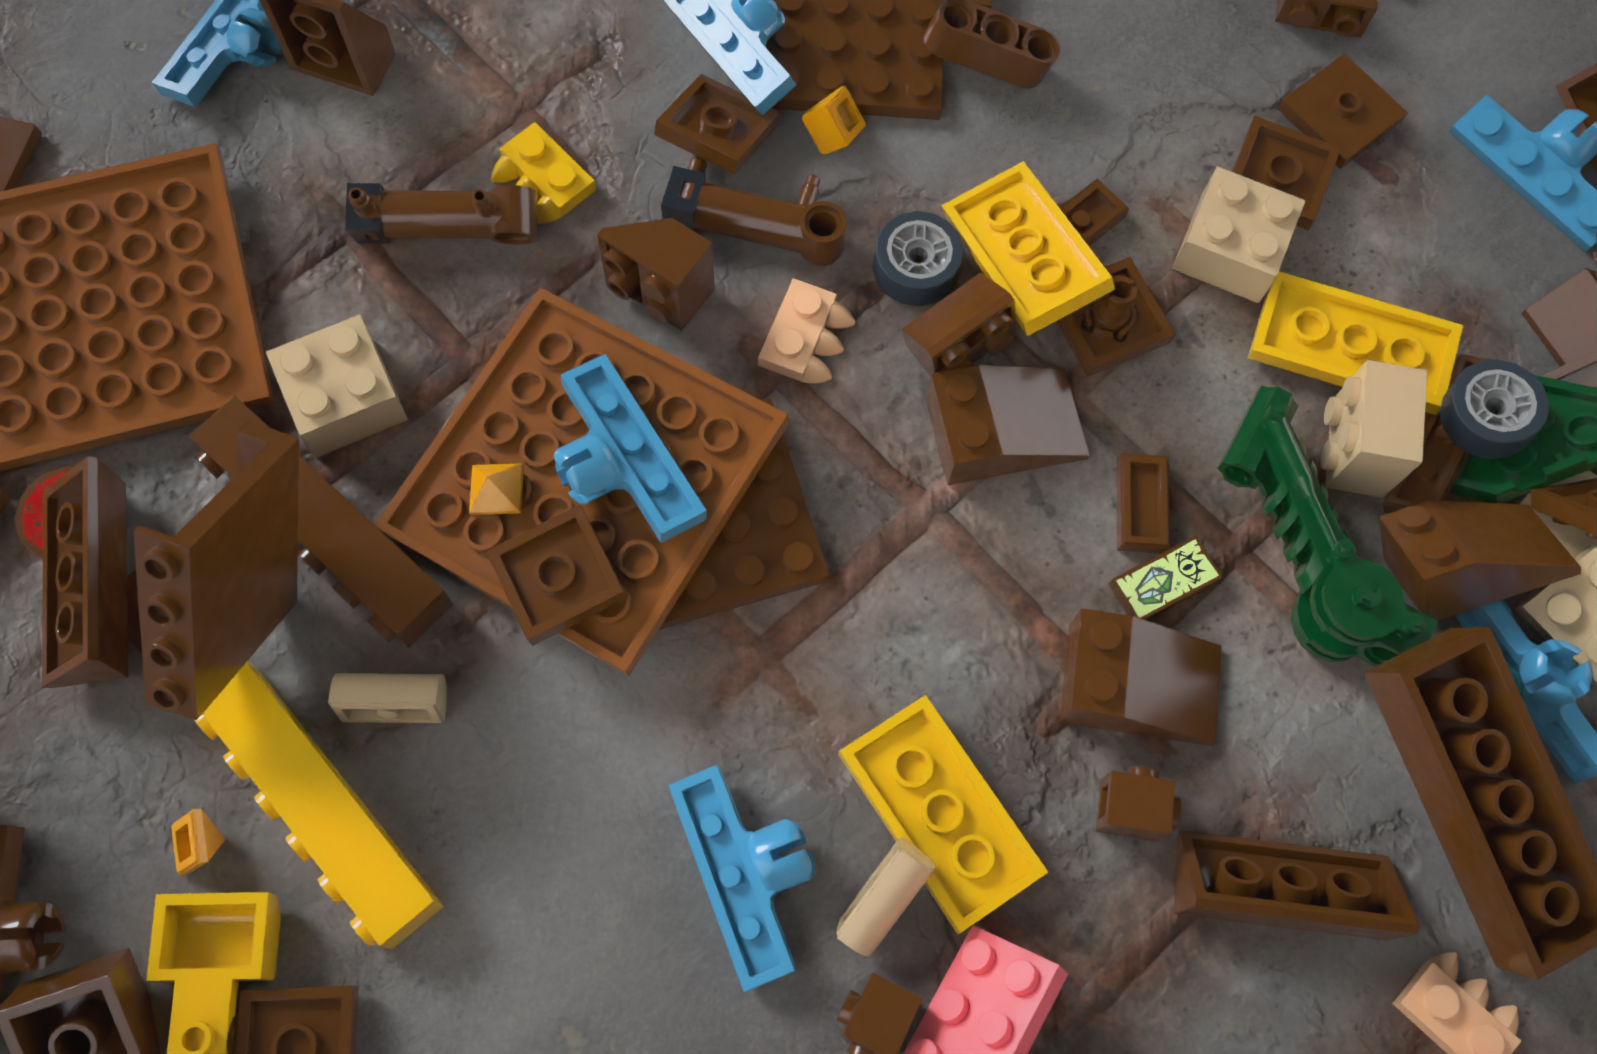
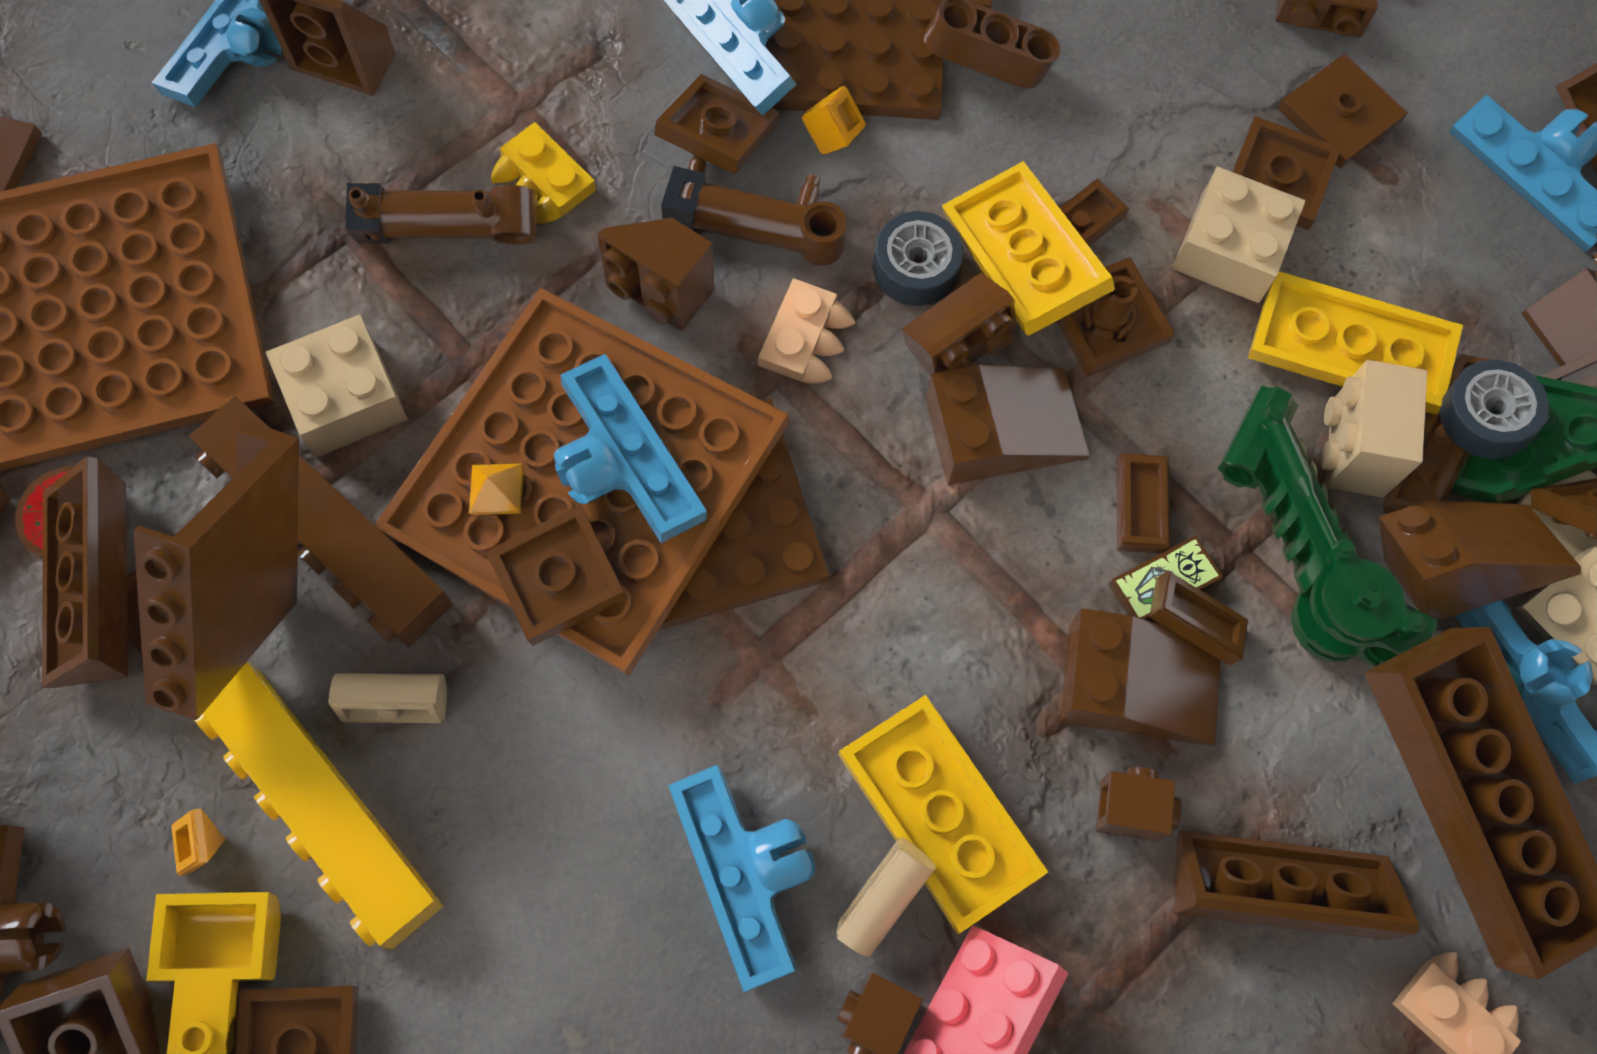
(1199, 618): none -> reddish brown tile

